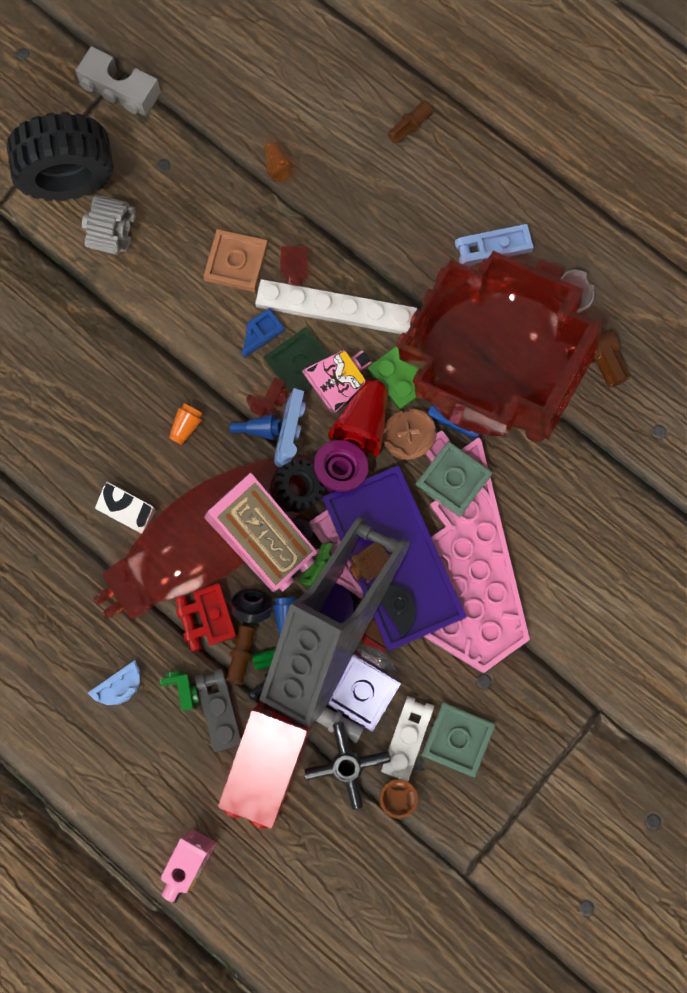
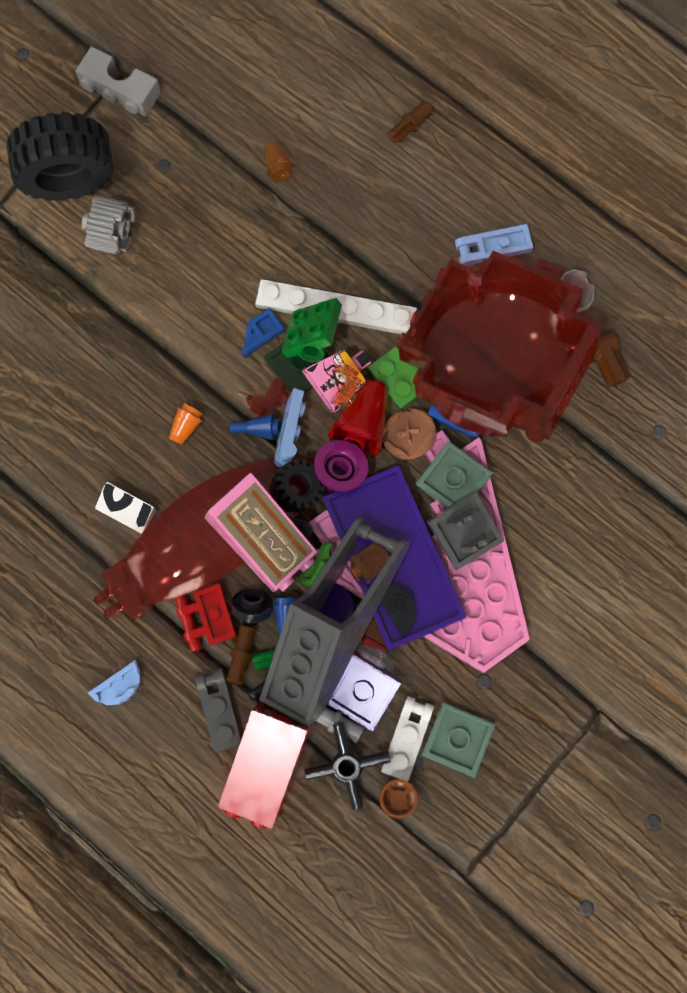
(187, 693): green bracket -> none
(190, 857): bright pink torso -> none
(235, 260): nougat tile -> none
(293, 264): clear red bracket -> none
(312, 330): none -> green plate
(346, 393): none -> clear orange bracket
(465, 531): none -> dark grey plate

